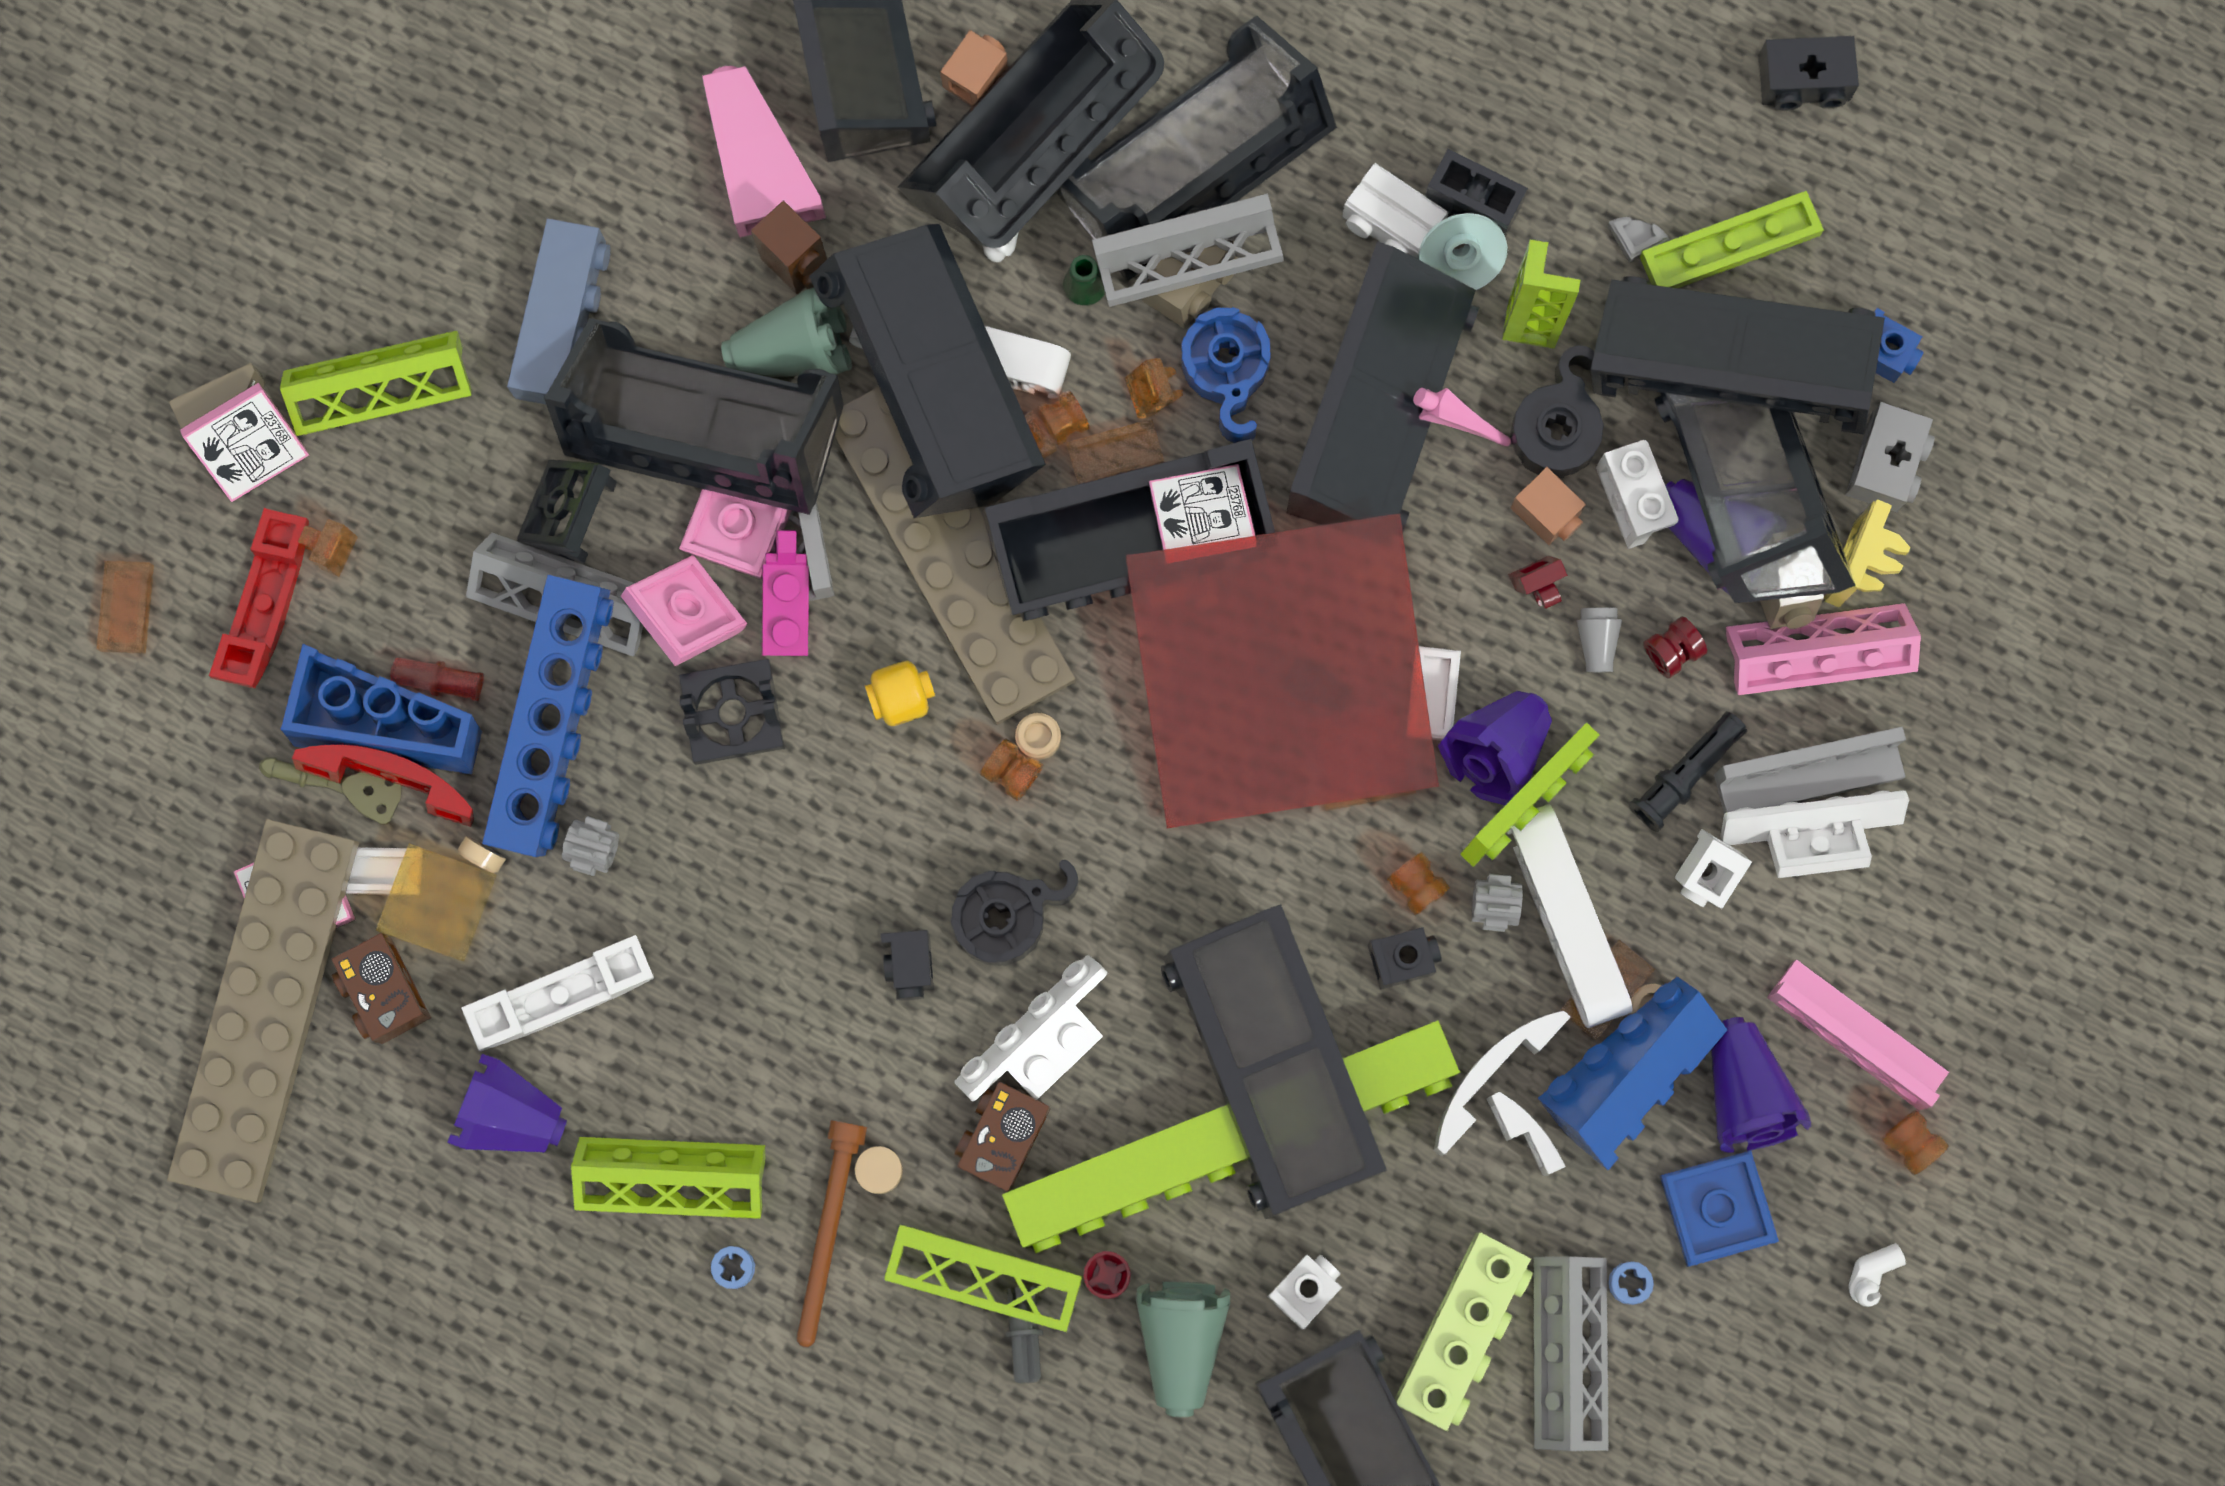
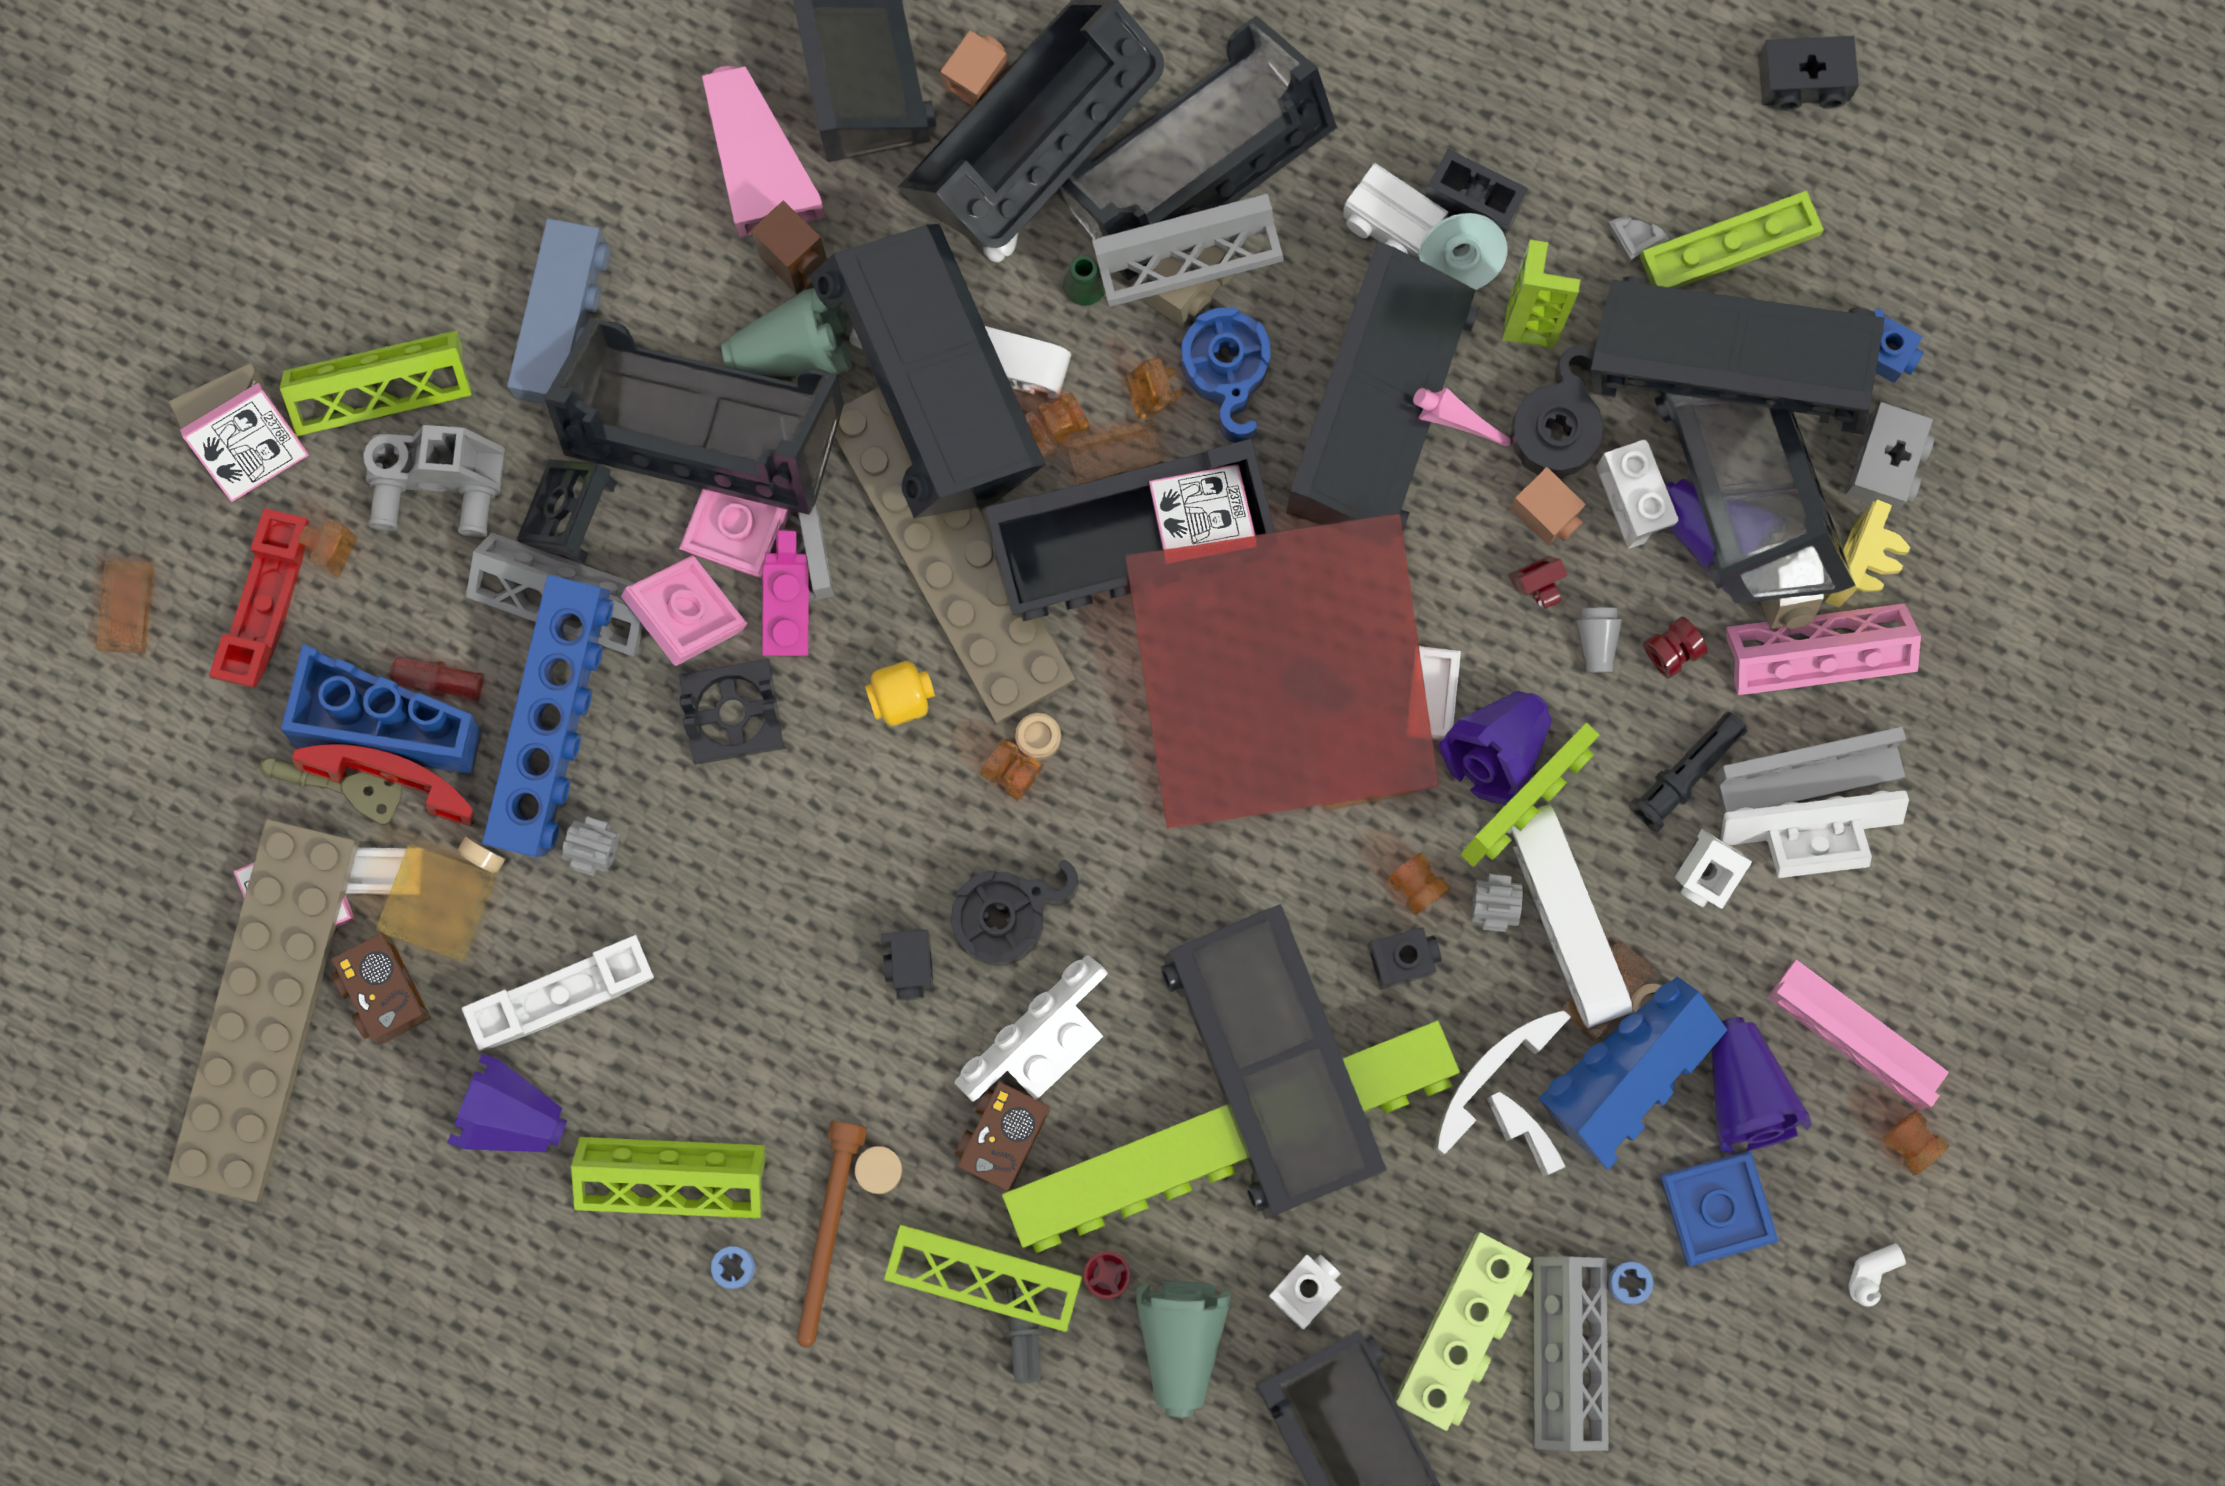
(424, 467): none -> light grey piece

